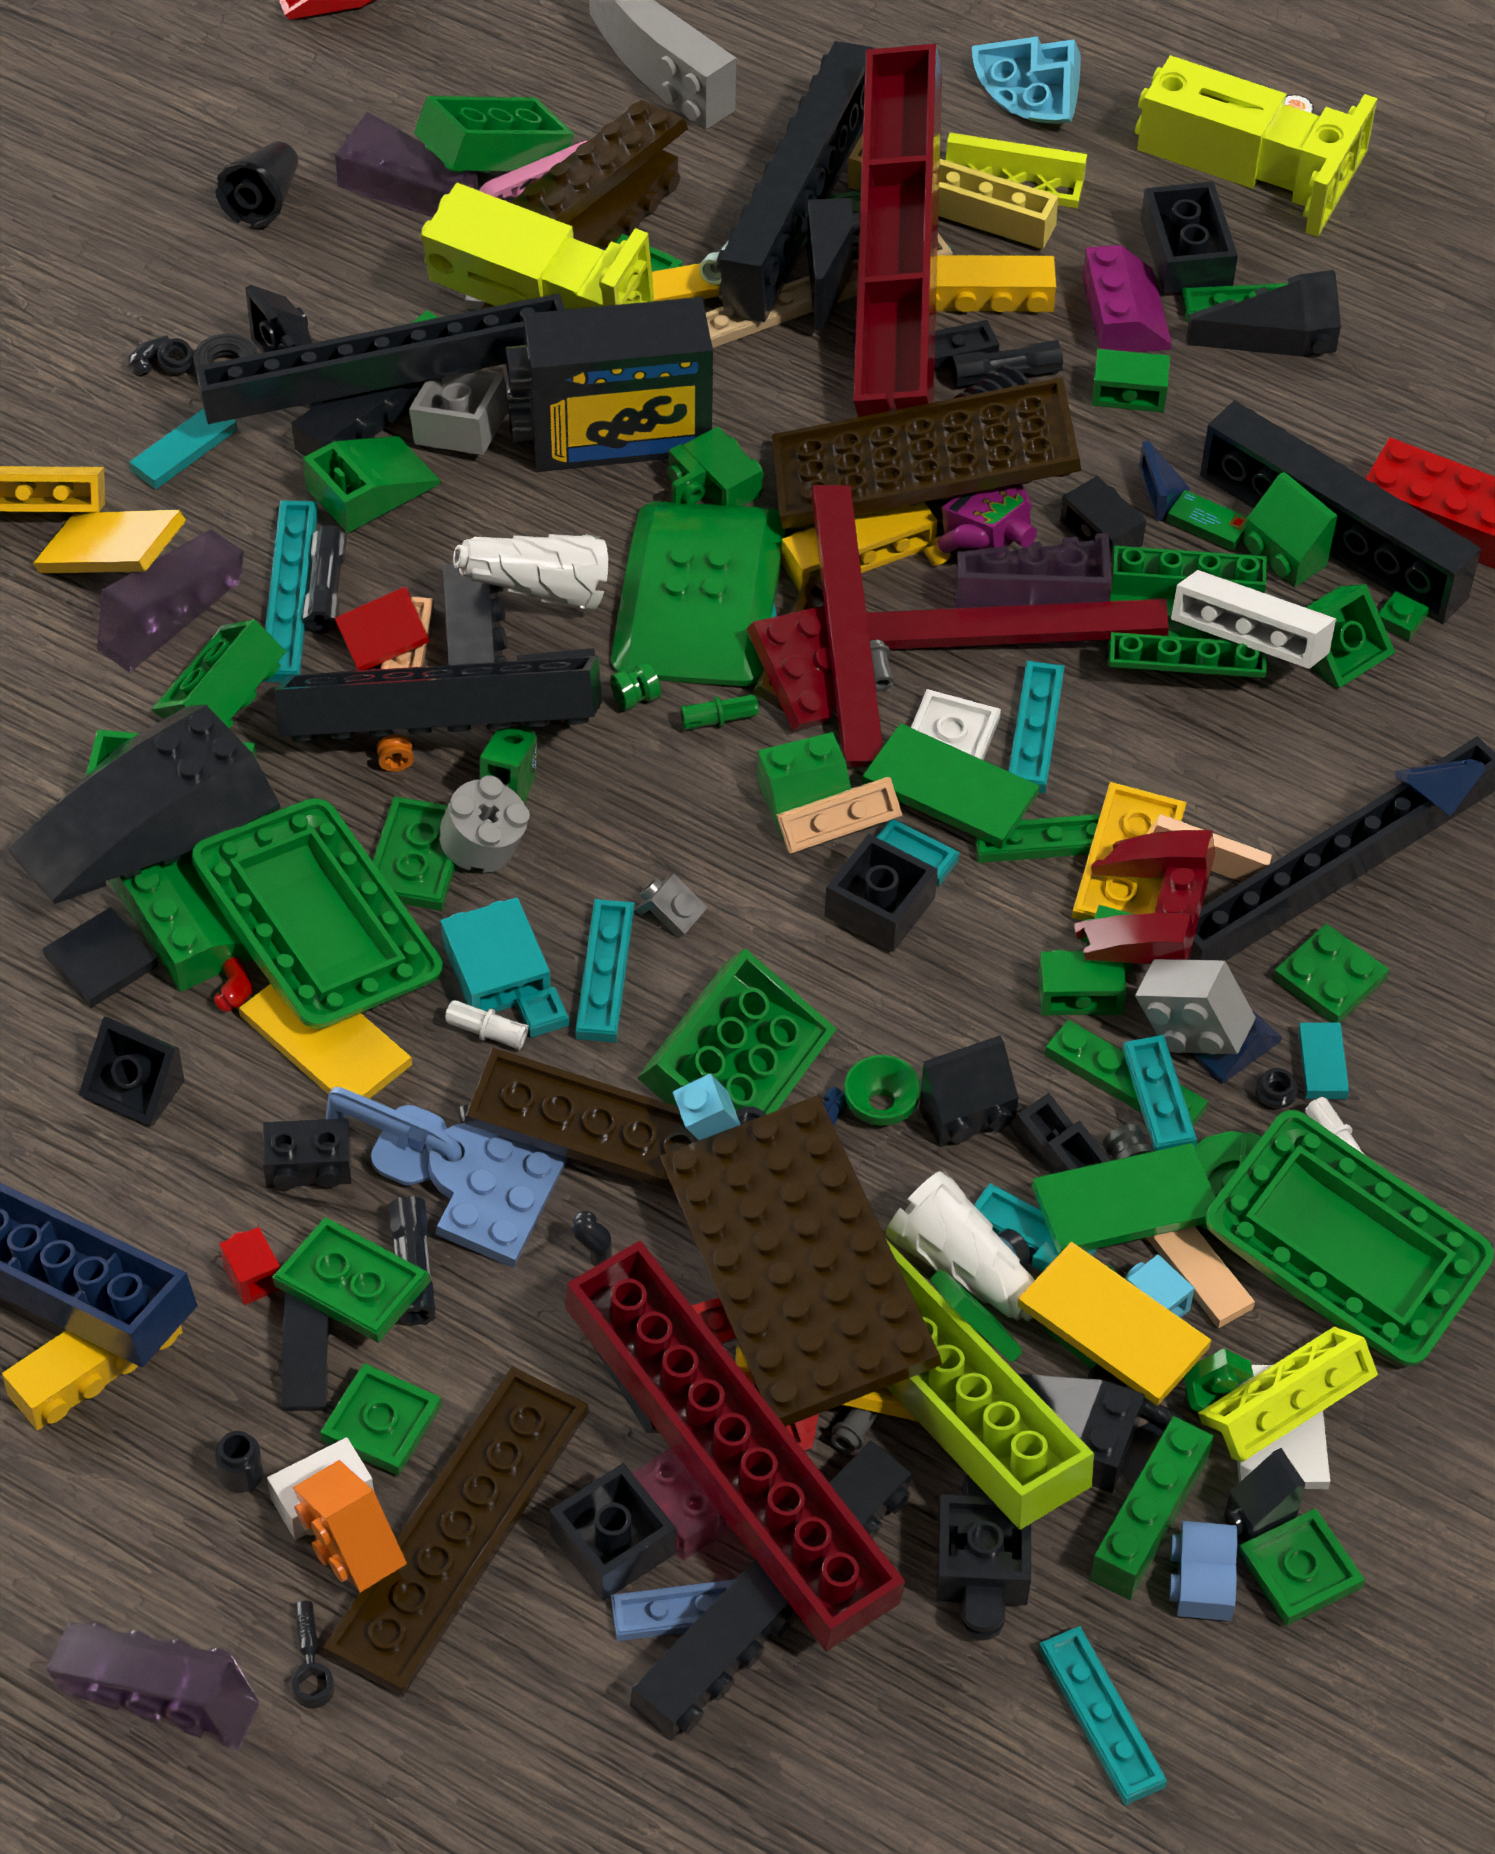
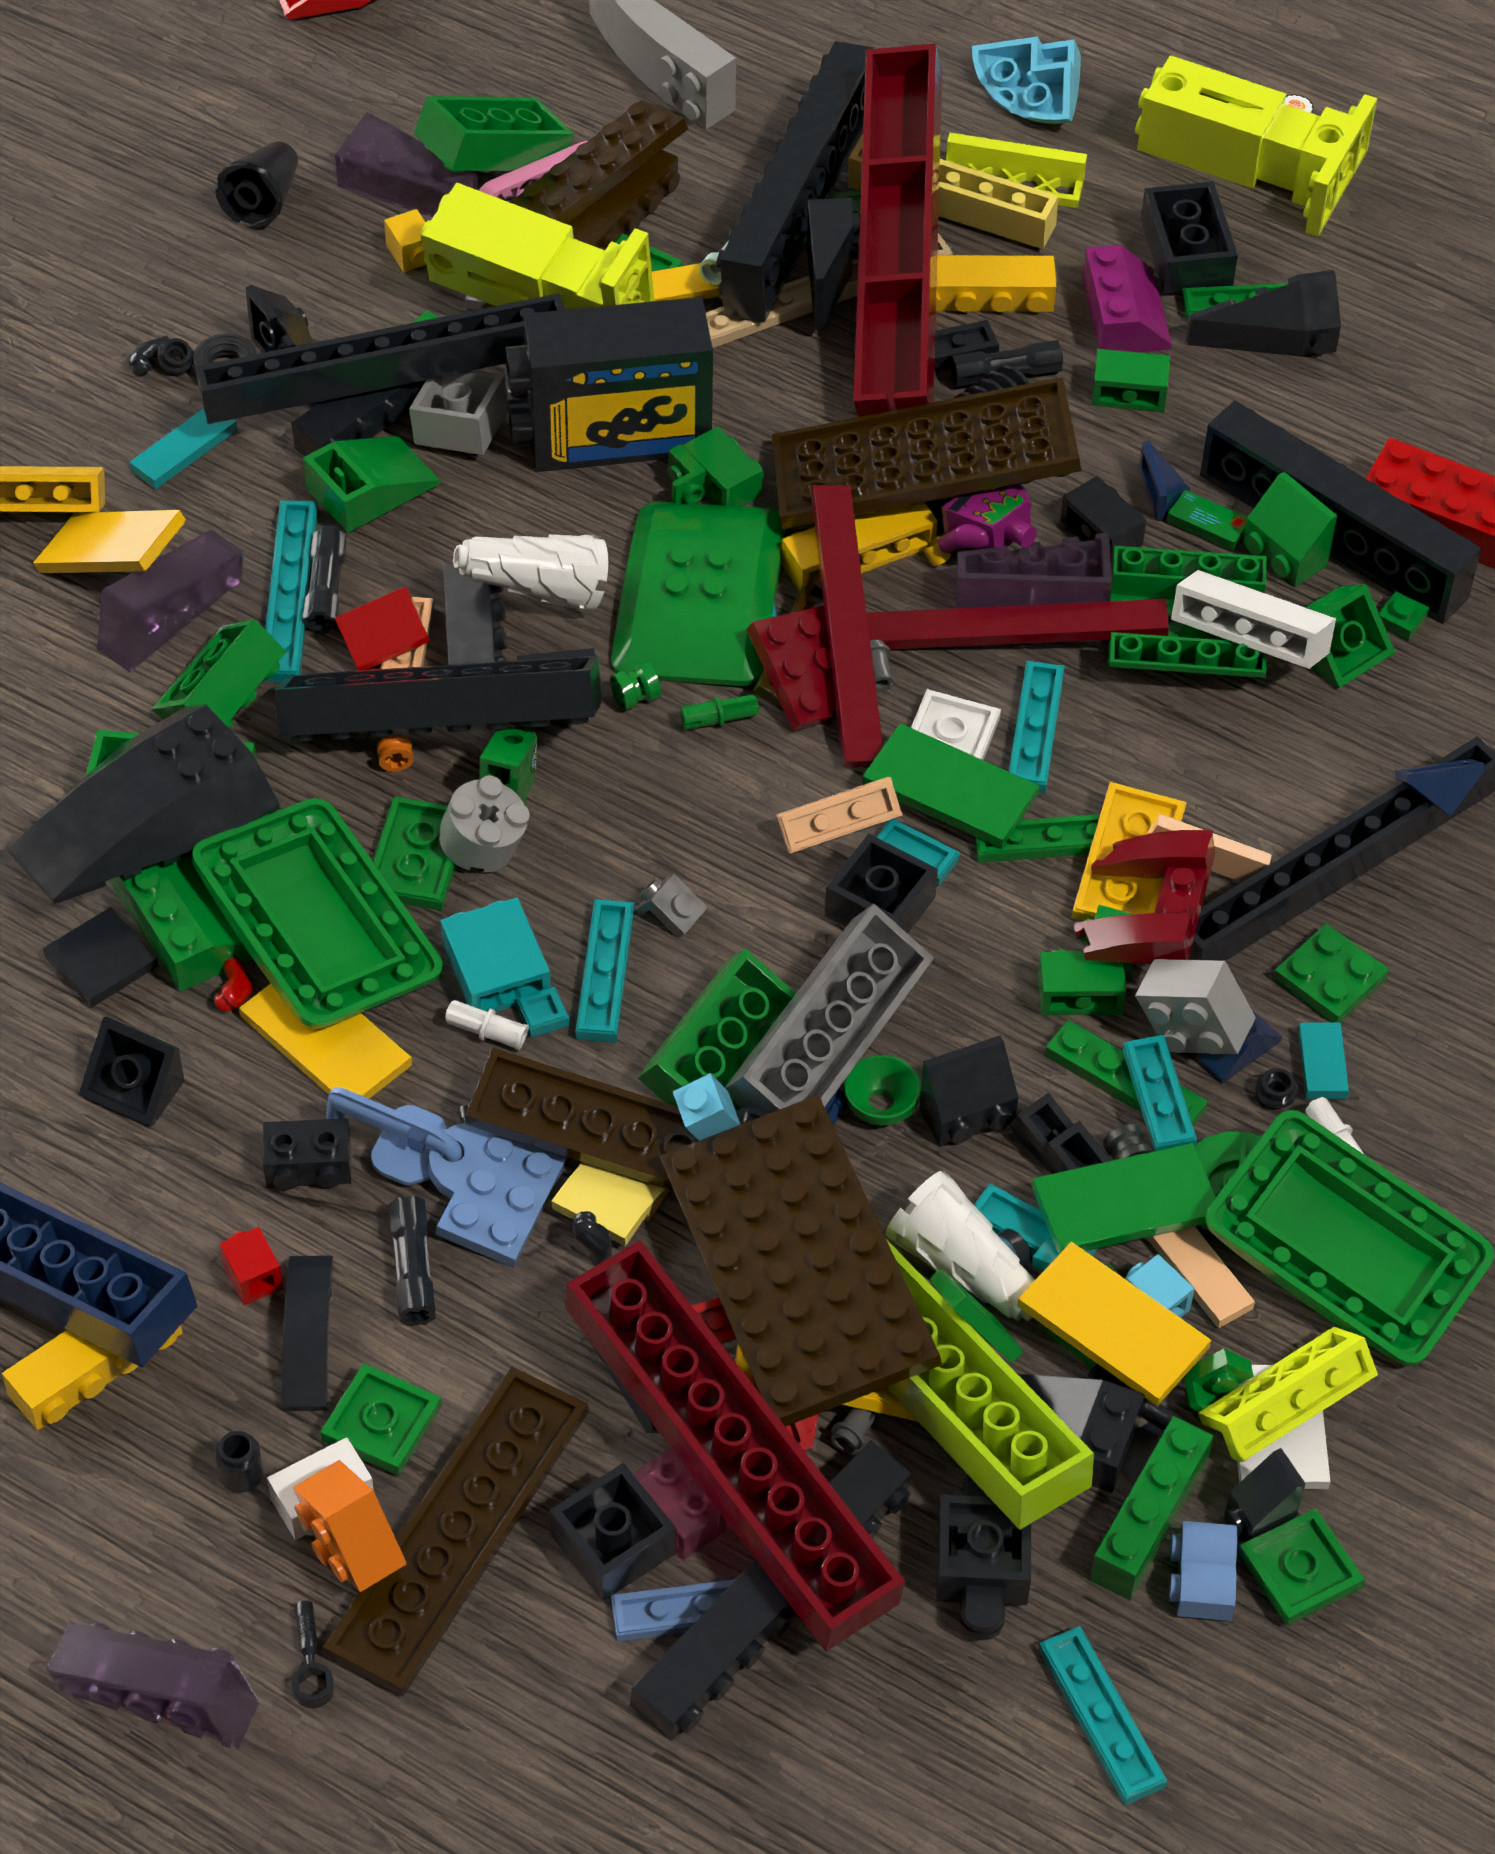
(351, 1279): green tile -> none
(404, 239): none -> yellow brick
(614, 1198): none -> light yellow slope
(801, 773): green slope -> none
(832, 1016): none -> flat silver brick

